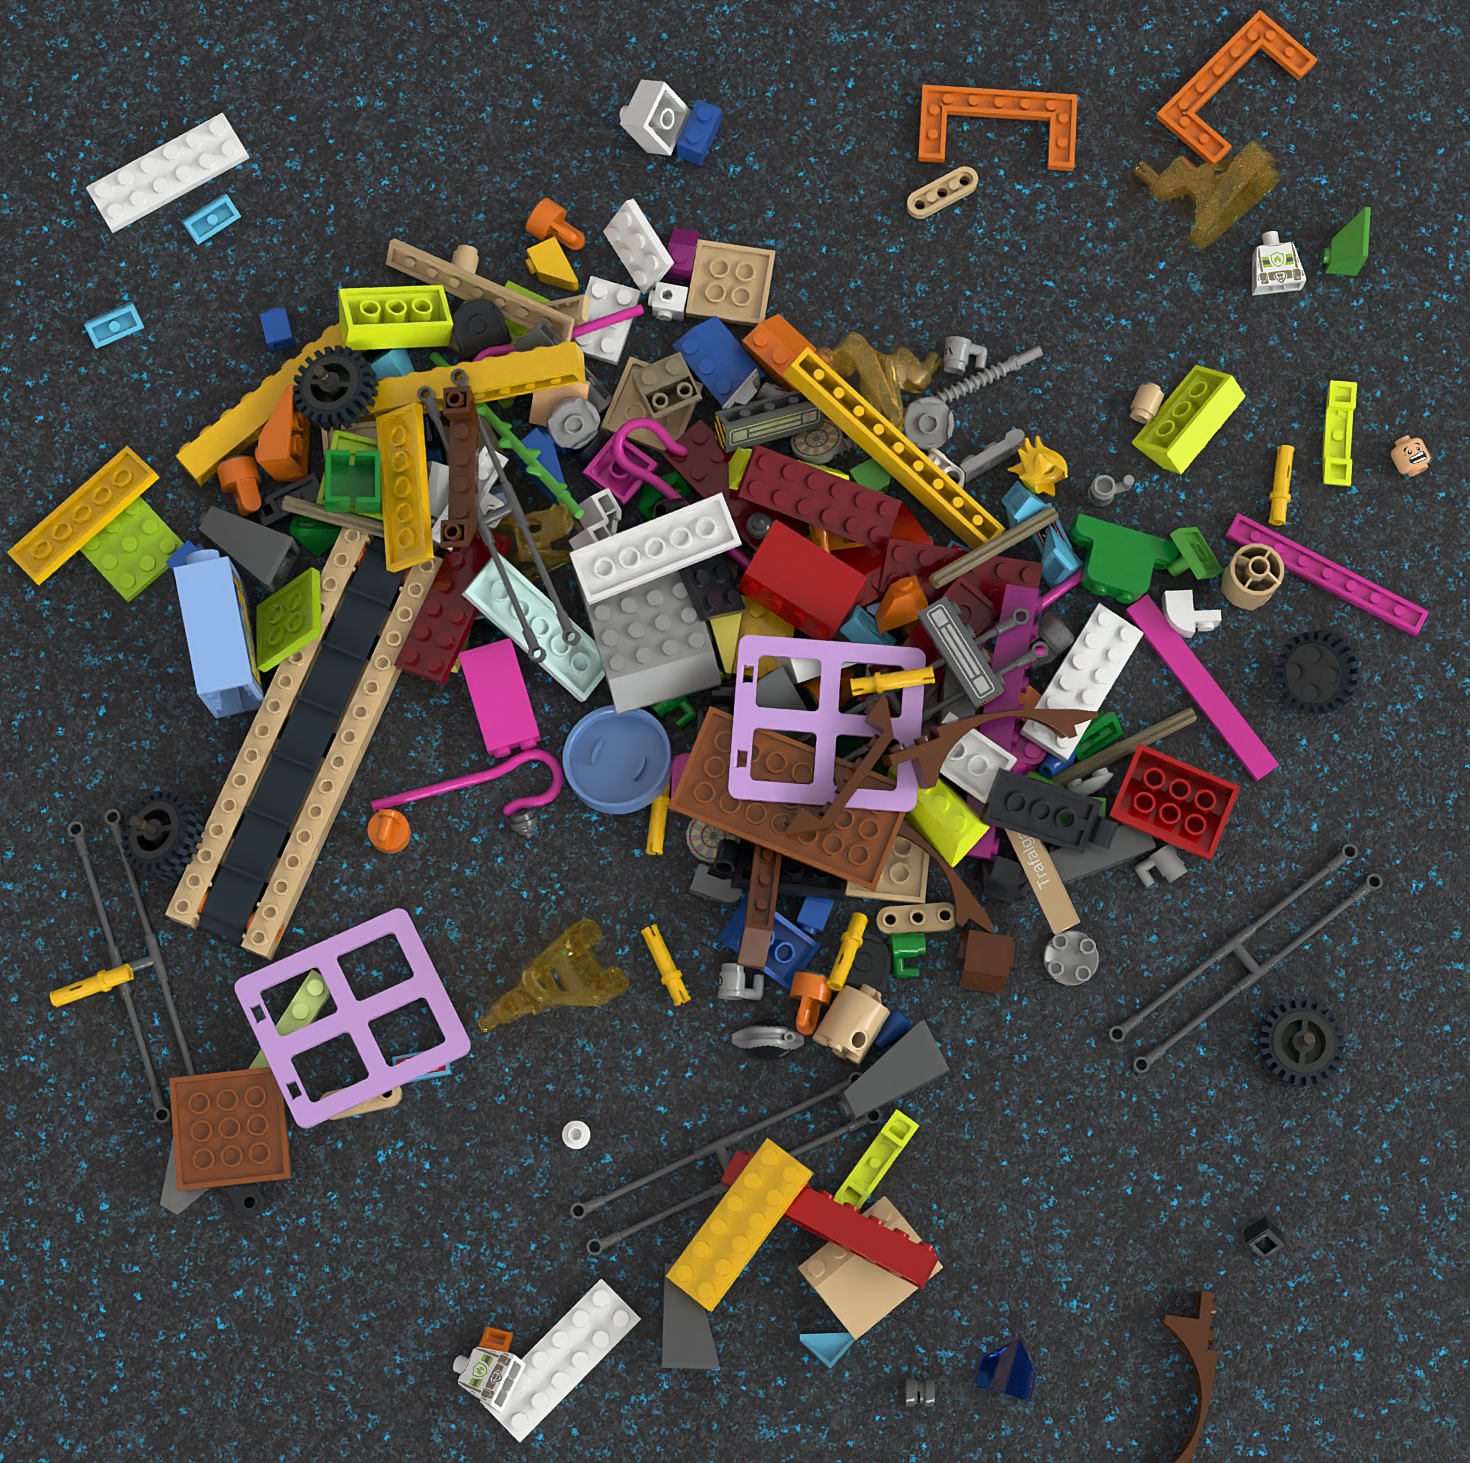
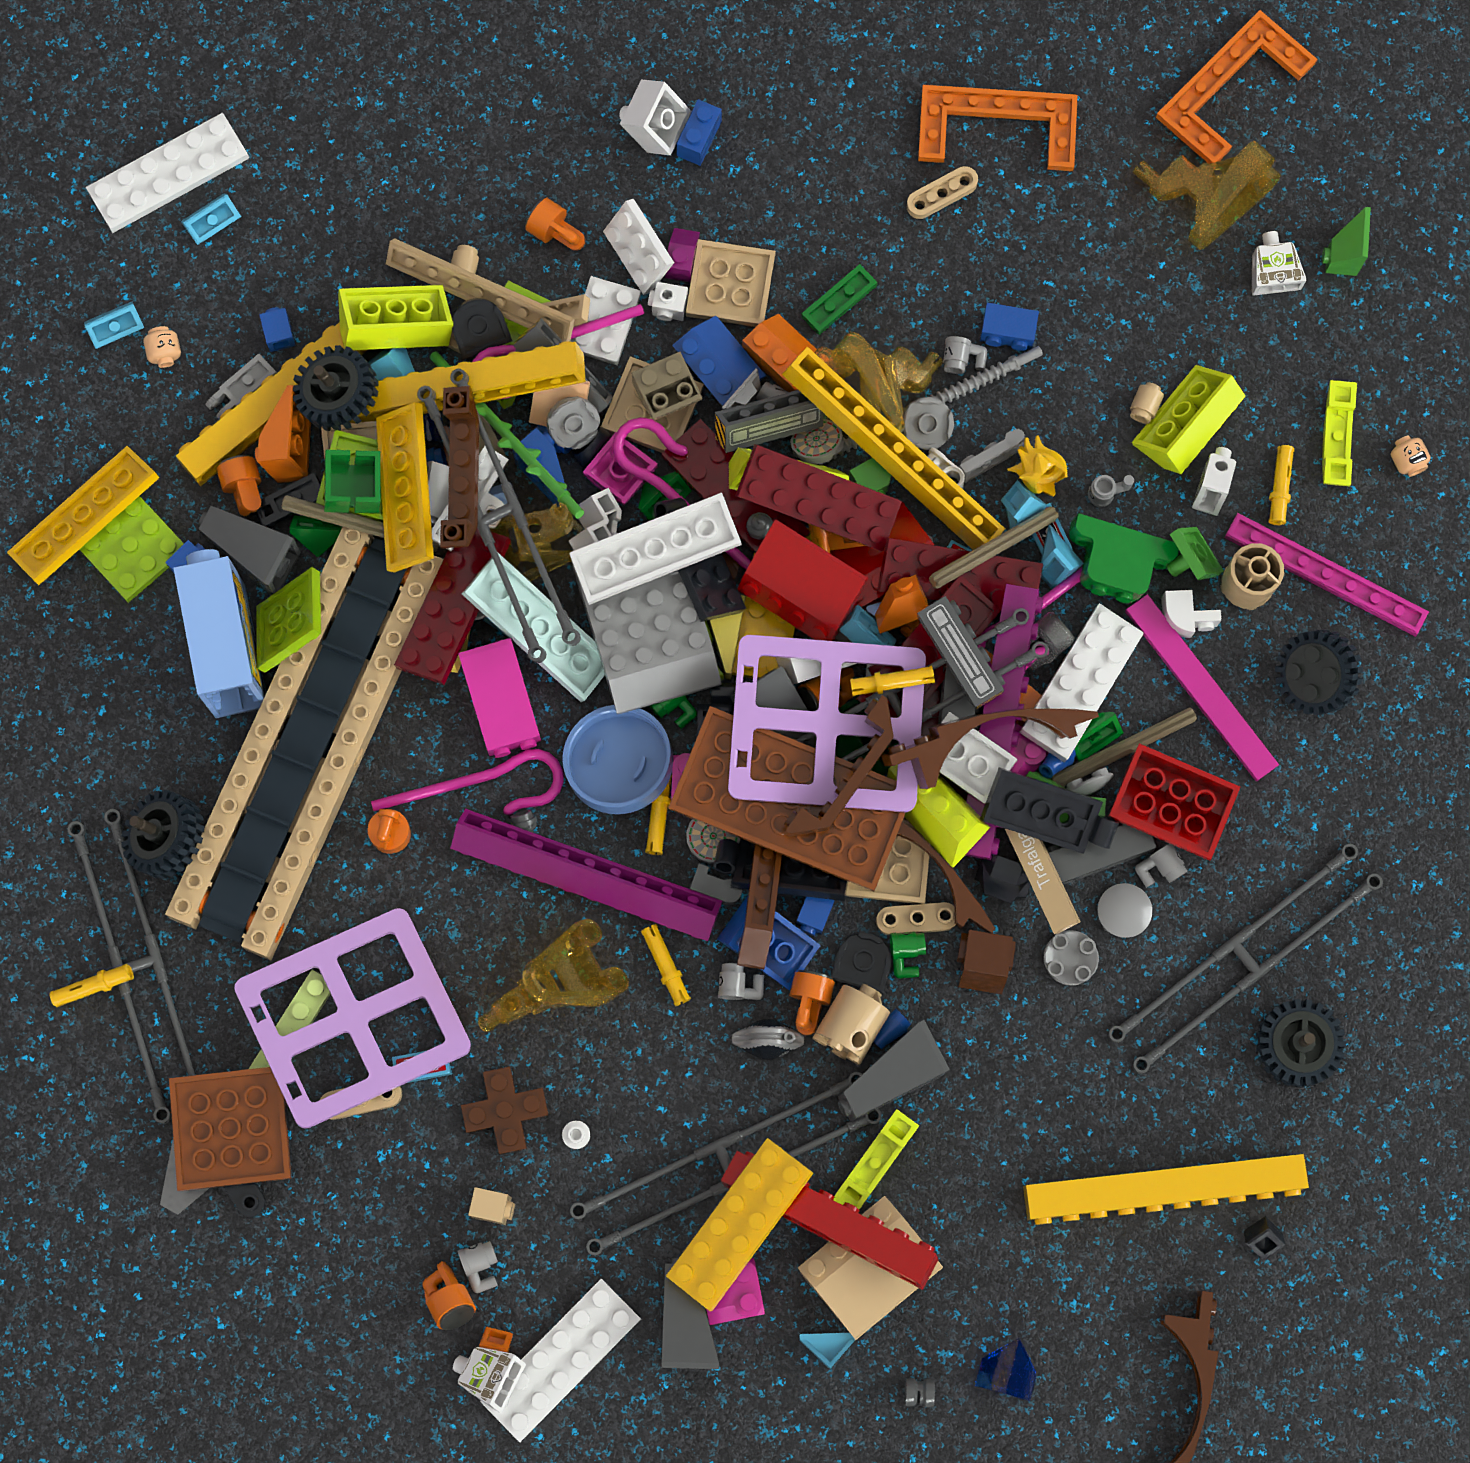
(162, 346): none -> light nougat head
(242, 382): none -> light grey hinge
(451, 1304): none -> orange piece
(477, 1259): none -> light grey piece
(491, 1206): none -> tan brick
(504, 1110): none -> reddish brown plate
(551, 265): yellow slope -> none
(586, 874): none -> magenta brick
(741, 1299): none -> dark pink slope
(839, 299): none -> green plate
(851, 941): yellow pin -> none
(1009, 326): none -> blue brick
(1124, 910): none -> light grey dish
(1165, 1187): none -> yellow brick
(1215, 482): none -> white torso

